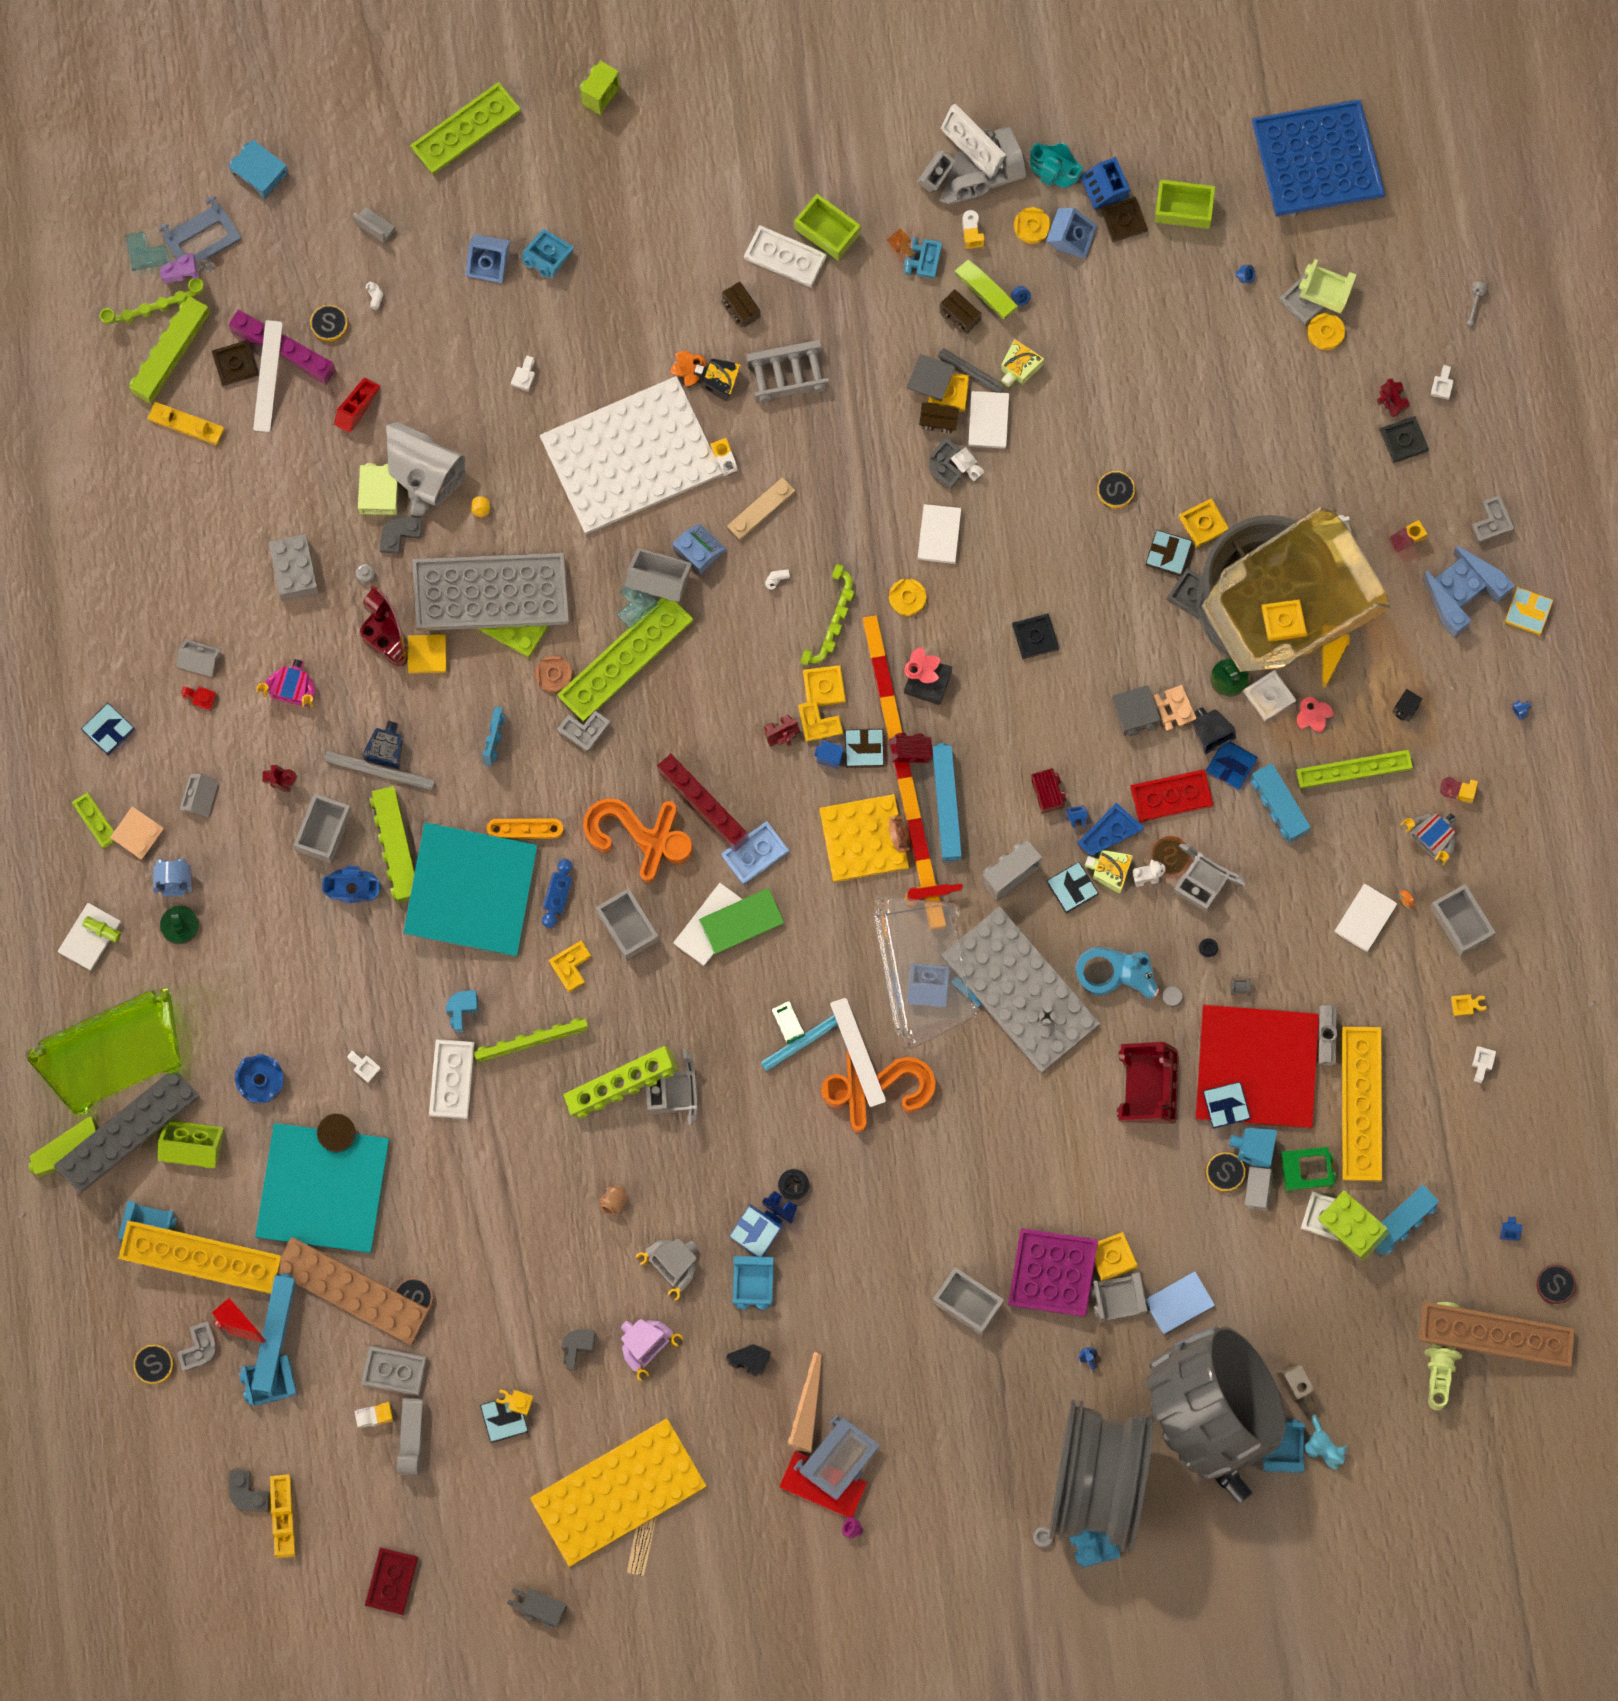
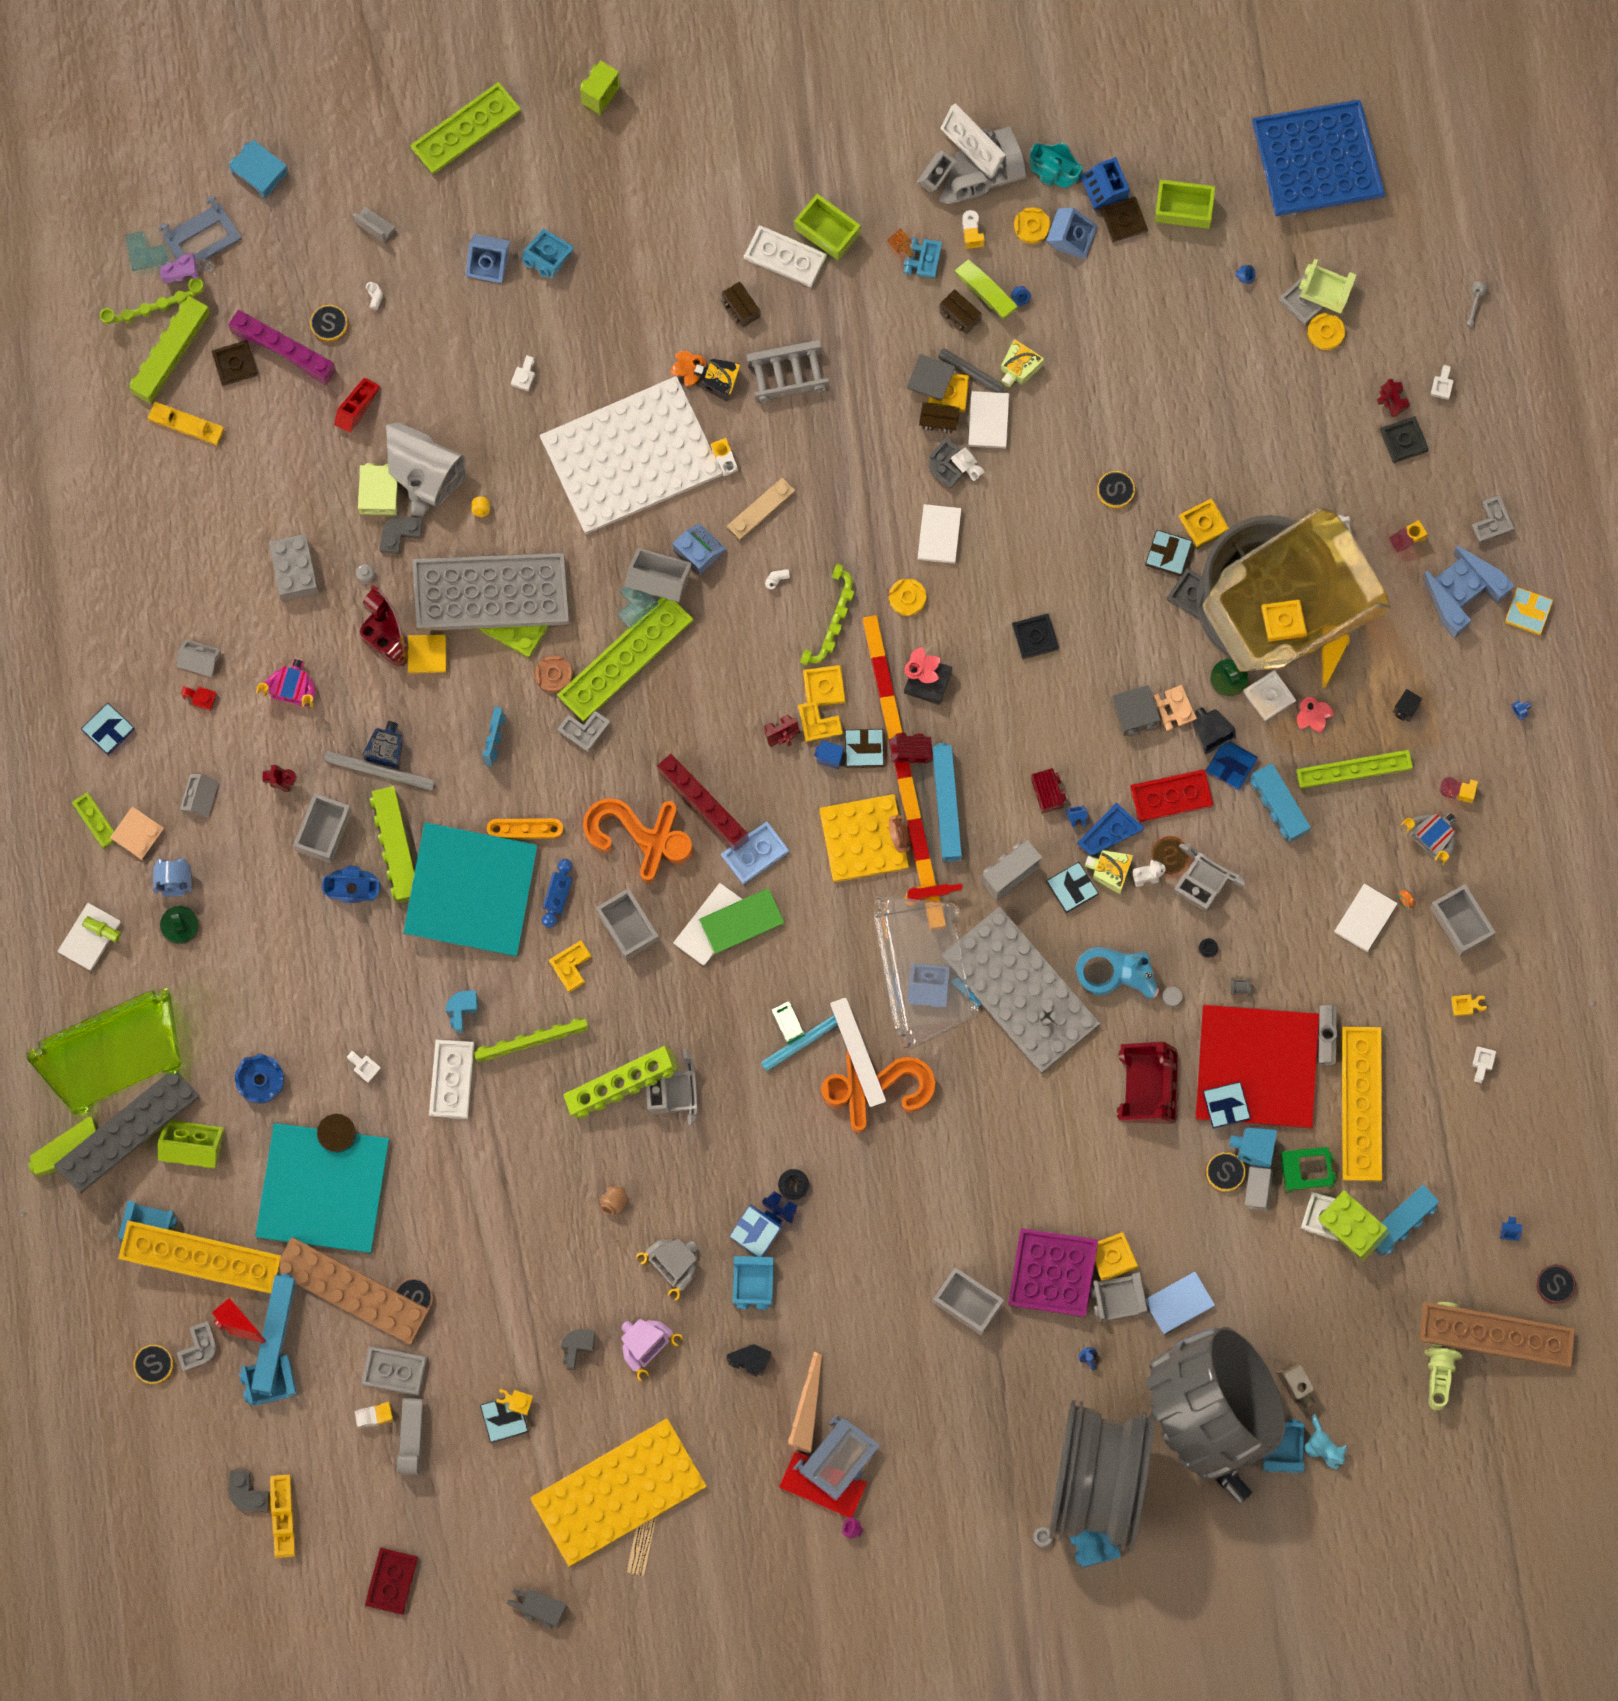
(267, 376): white sticker -> none

